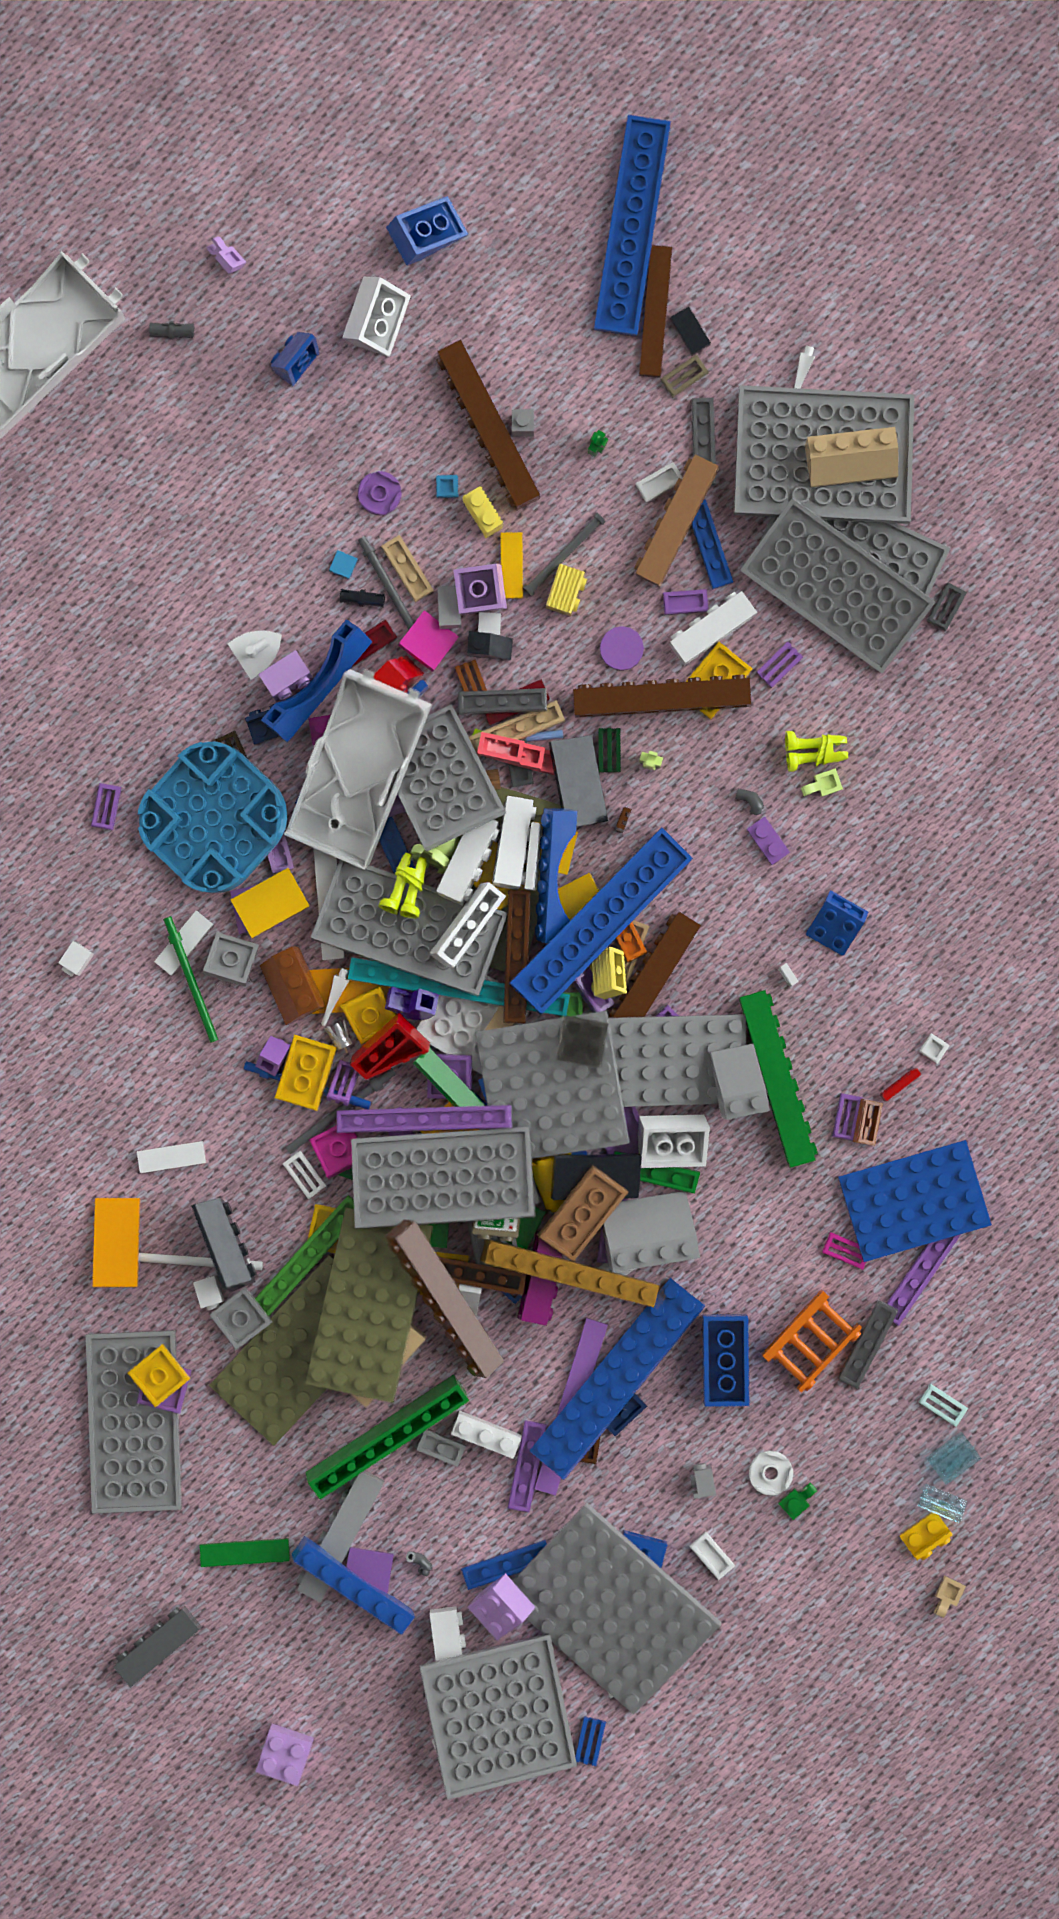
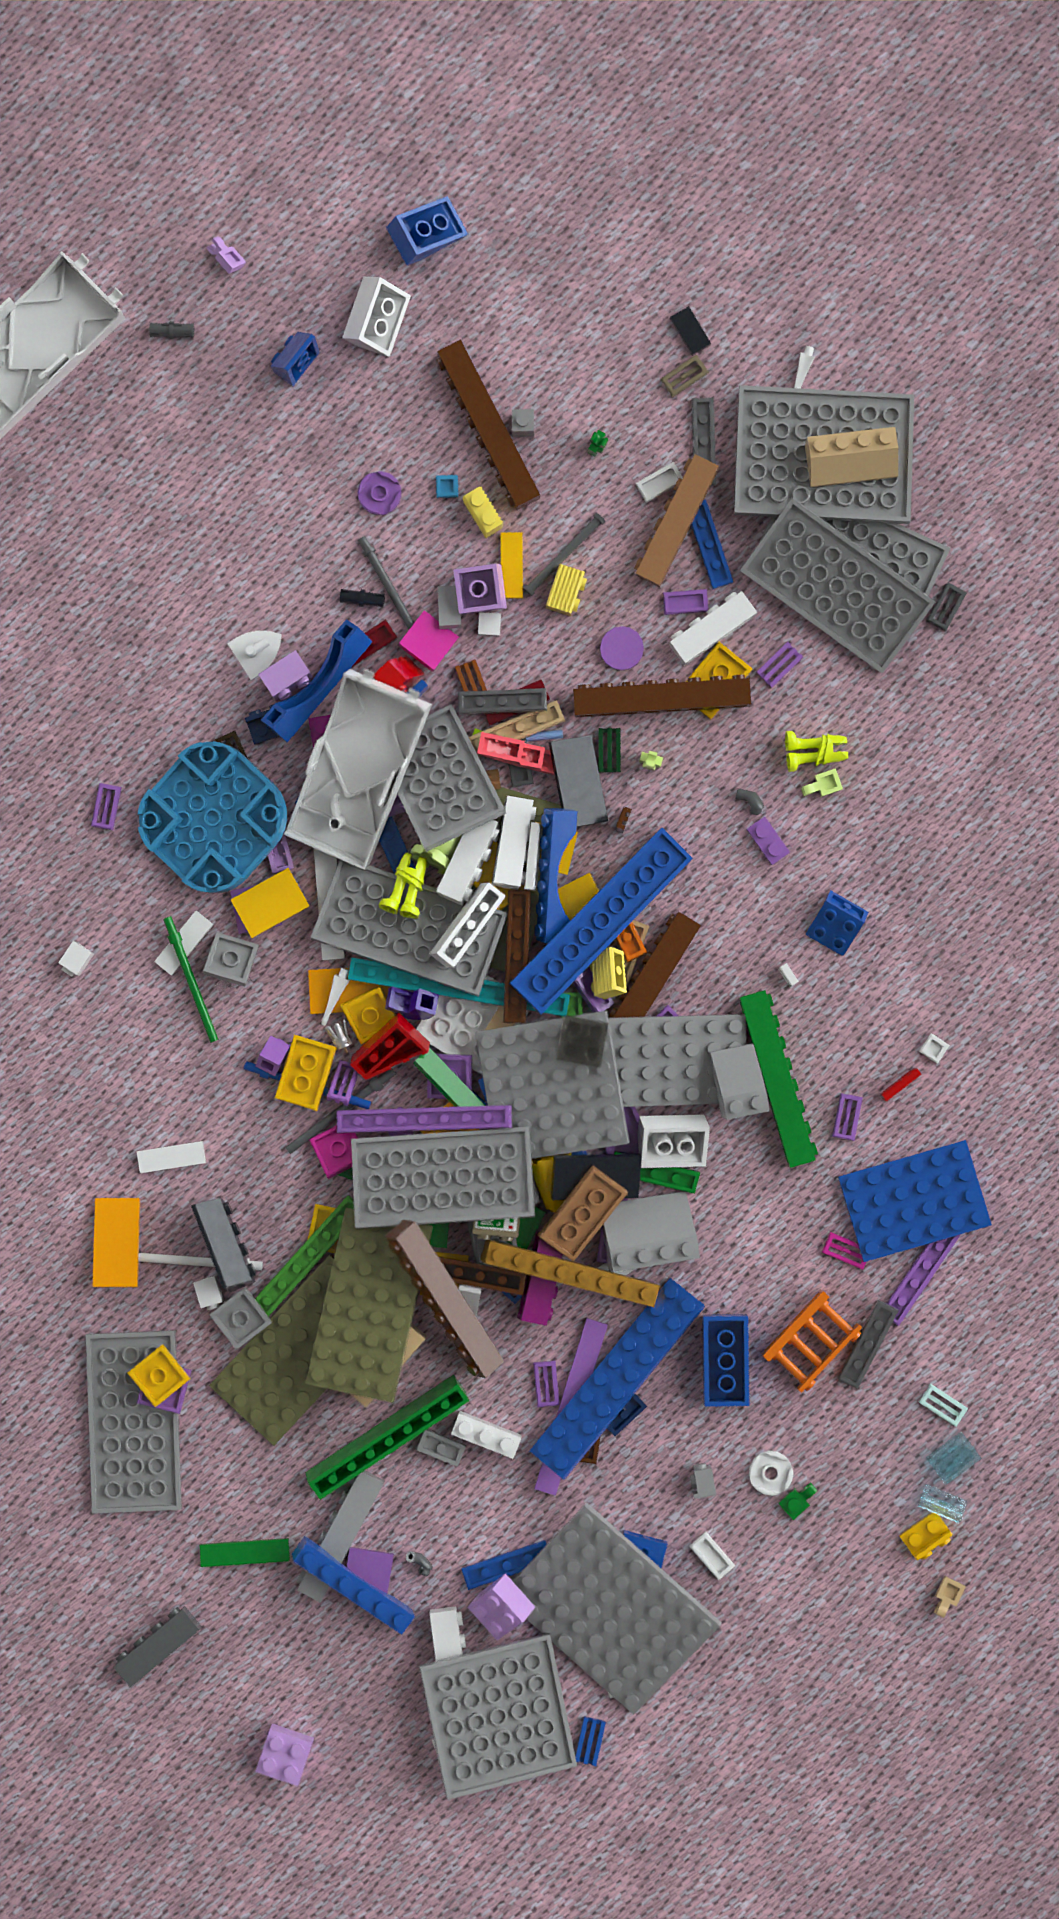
(292, 985): dark orange slope -> none
(304, 1174): white tile -> none
(343, 564): dark azure tile -> none
(407, 568): tan tile -> none
(489, 646): black slope -> none
(526, 1468): medium lavender tile -> none
(544, 1364): none -> medium lavender tile
(632, 225): blue plate -> none
(655, 311): reddish brown tile -> none
(865, 1121): dark orange tile -> none

